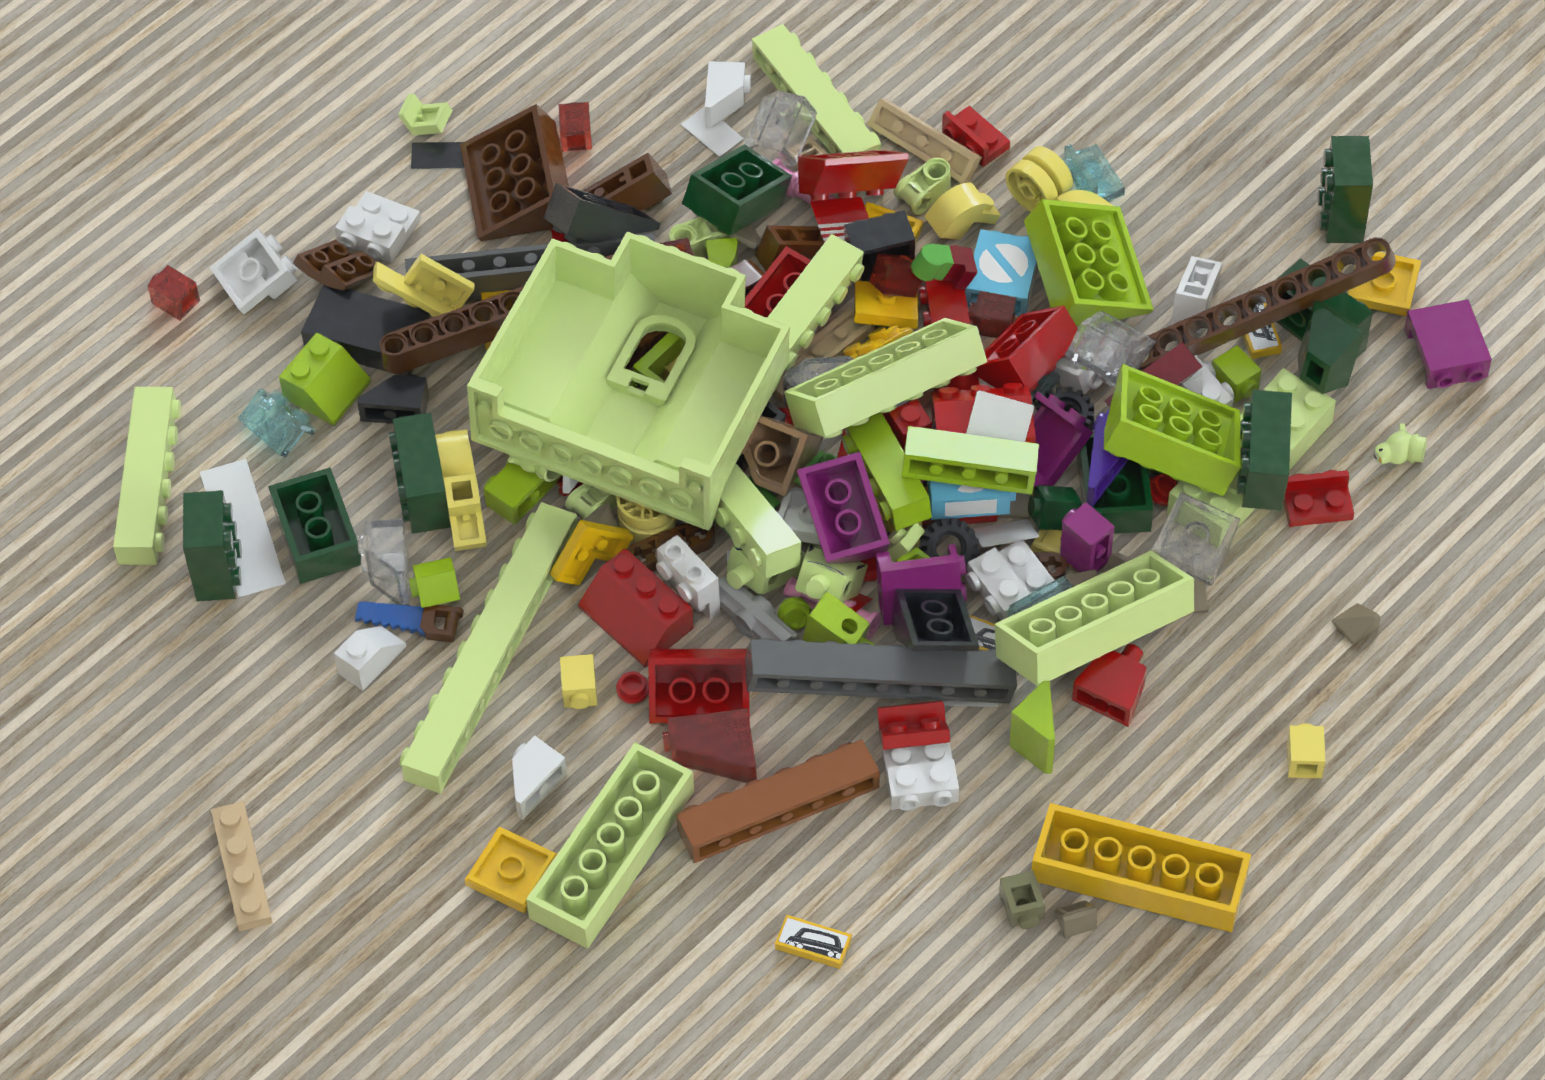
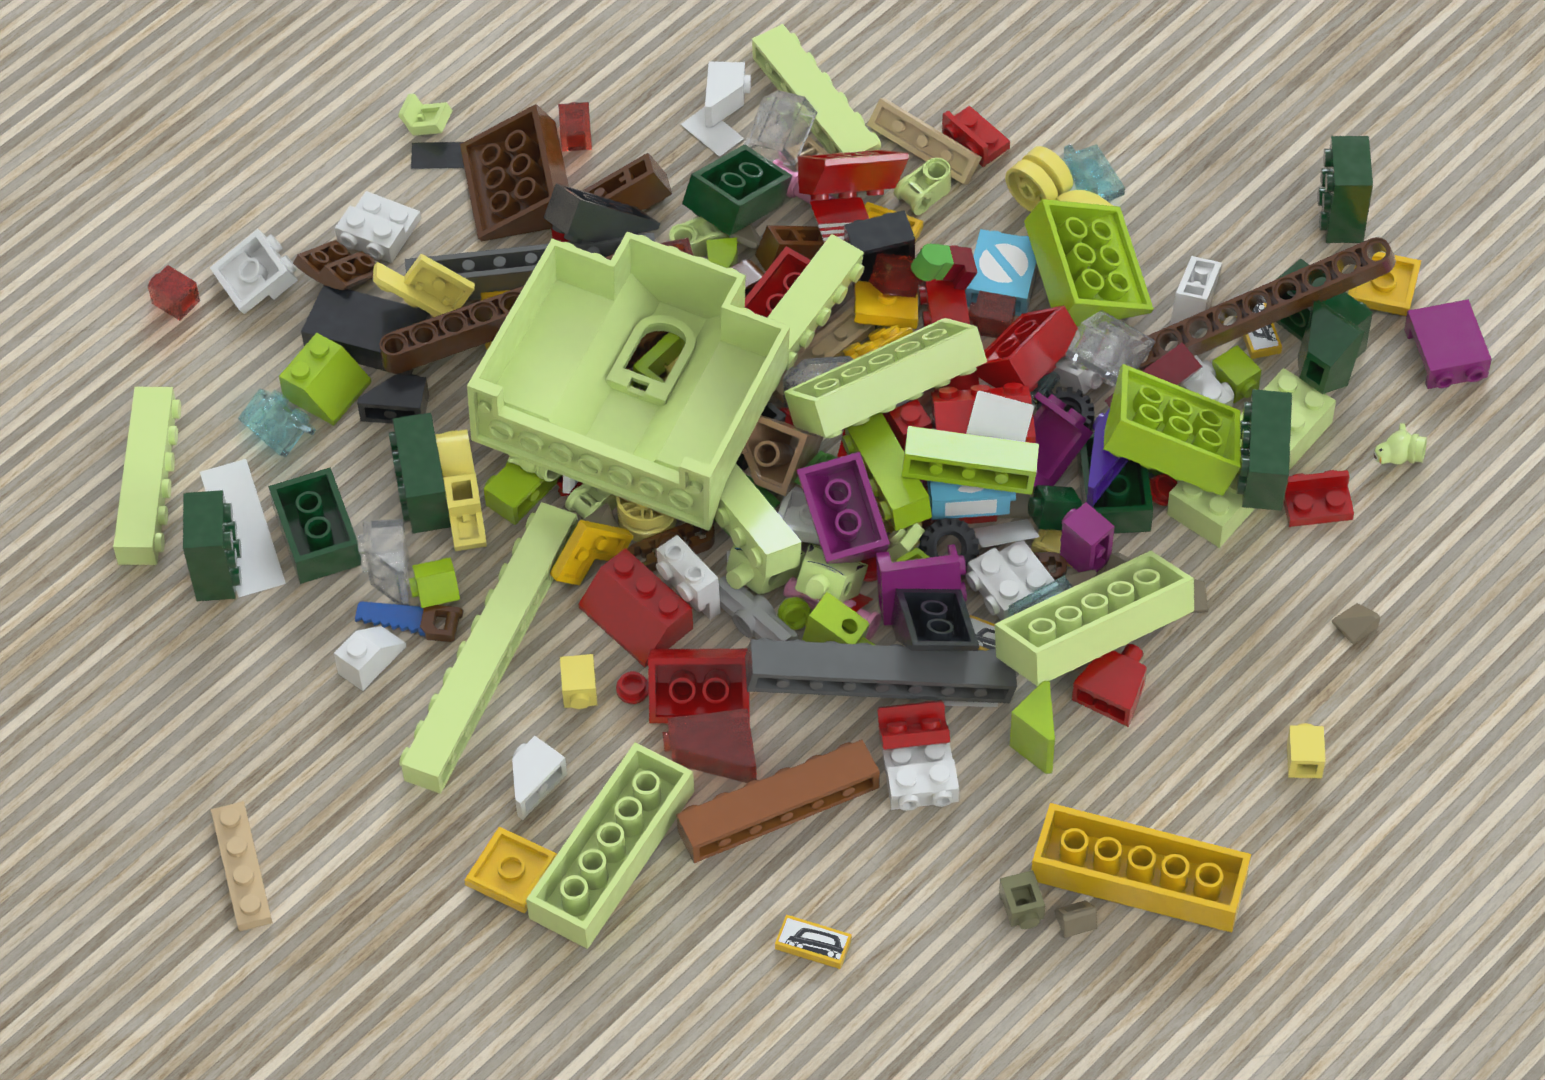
(959, 209): light yellow brick -> none
(1196, 538): clear slope -> none

